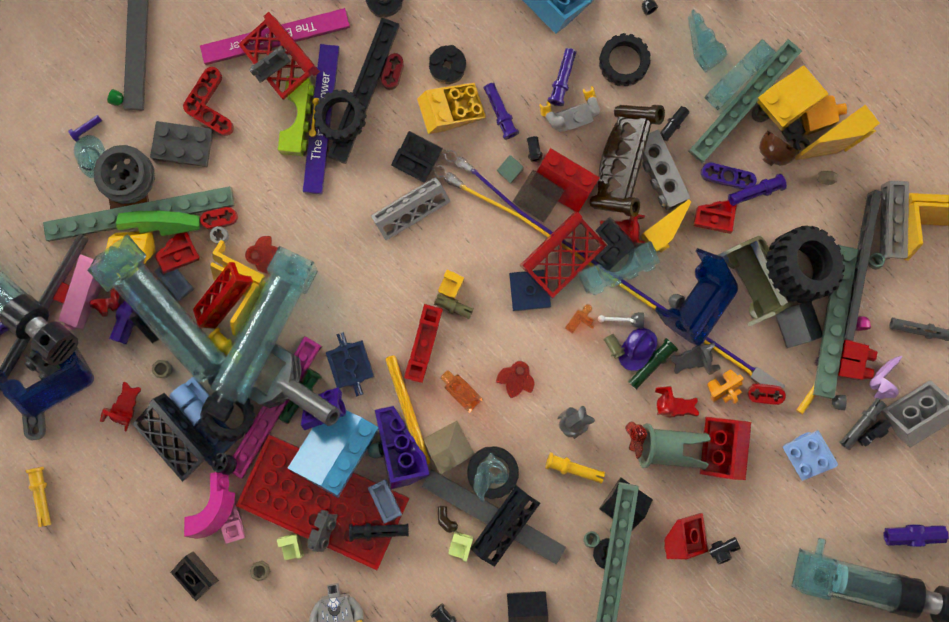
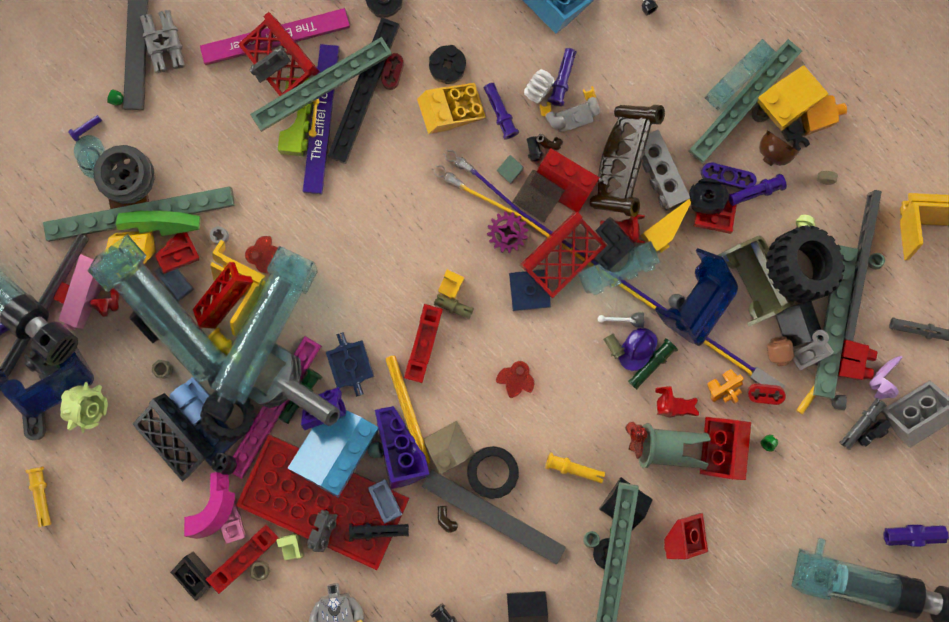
(83, 406): none -> yellowish green brick
(122, 410): red hair -> none
(123, 325): dark purple piece -> none
(171, 43): none -> light grey pin
(181, 144): dark grey plate -> none
(201, 108): red beam -> none
(218, 213): red beam -> none
(242, 559): none -> red slope
(321, 84): none -> sand green plate
(327, 102): black tyre -> none
(416, 156): black slope -> none
(422, 195): light grey fence -> none
(460, 545): yellowish green panel -> none
(466, 395): clear orange torso -> none
(484, 477): clear light blue hair -> none
(503, 524): black fence -> none
(510, 224): none -> magenta gear
(539, 86): none -> white gear
(546, 143): none -> dark brown arm
(574, 421): dark grey hair -> none
(580, 316): clear orange piece -> none
(634, 43): black tyre -> none
(674, 123): black axle -> none
(697, 357): dark grey hair -> none
(704, 205): none -> black plate
(706, 48): clear light blue slope -> none
(721, 551): black plate -> none
(769, 443): none -> green hinge
(780, 351): none -> nougat head
(805, 220): none -> yellowish green plate
(810, 455): light blue plate -> none
(813, 351): none -> light grey hinge
(844, 135): yellow slope -> none
(863, 323): dark pink hinge -> none
(894, 219): light grey fence -> none

